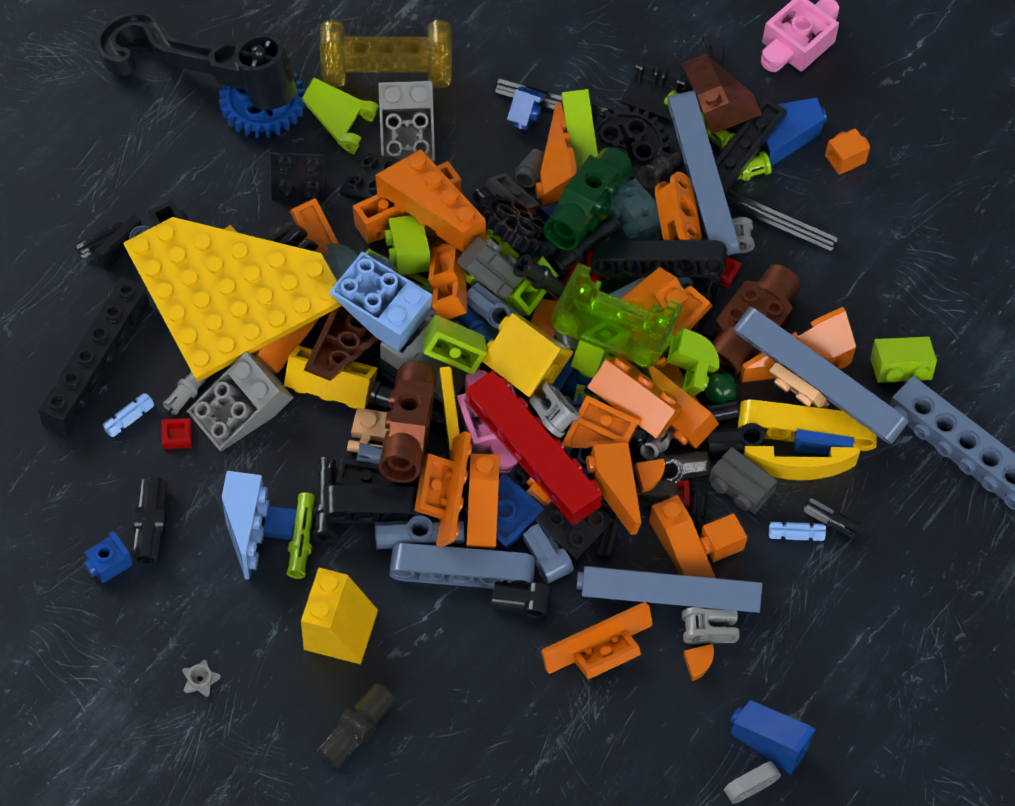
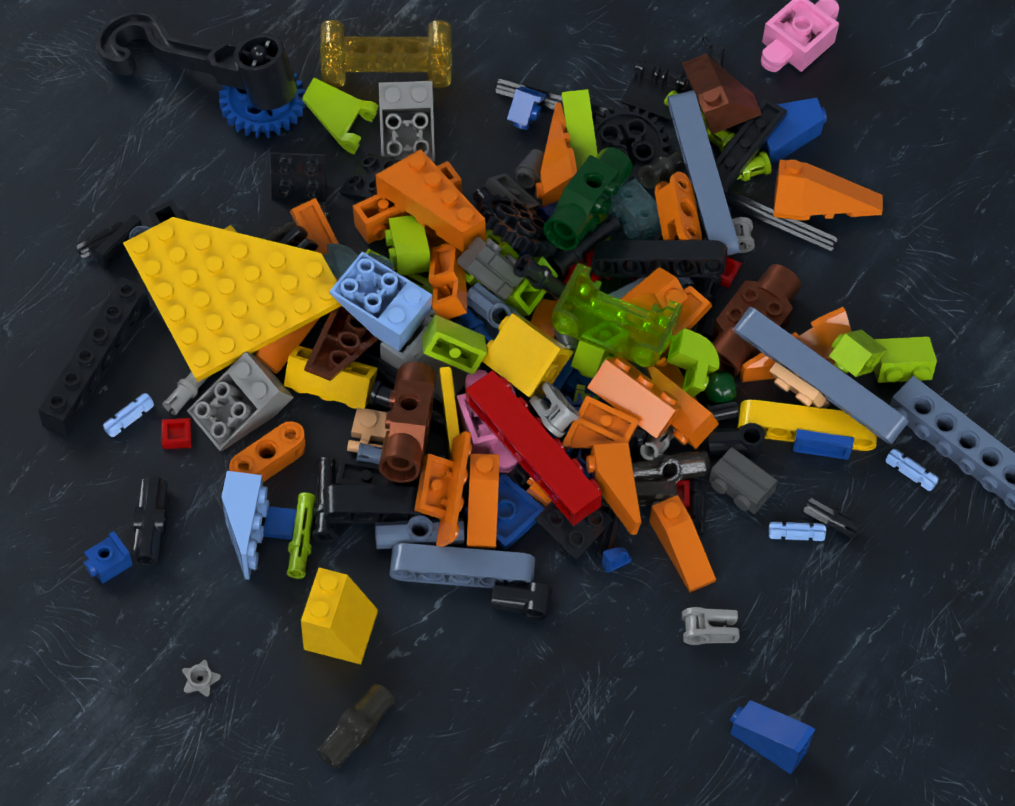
(283, 442): none -> orange piece
(550, 559): sand blue piece -> none
(600, 645): orange bracket -> none
(615, 558): none -> blue tile
(649, 473): orange tile -> none
(670, 589): sand blue brick -> none
(699, 660): orange tile -> none
(723, 538): orange brick -> none
(752, 782): light grey beam -> none
(803, 468): yellow slope -> none
(809, 191): none -> orange wedge
(847, 151): orange brick -> none
(856, 353): none -> lime brick
(912, 469): none -> light blue axle

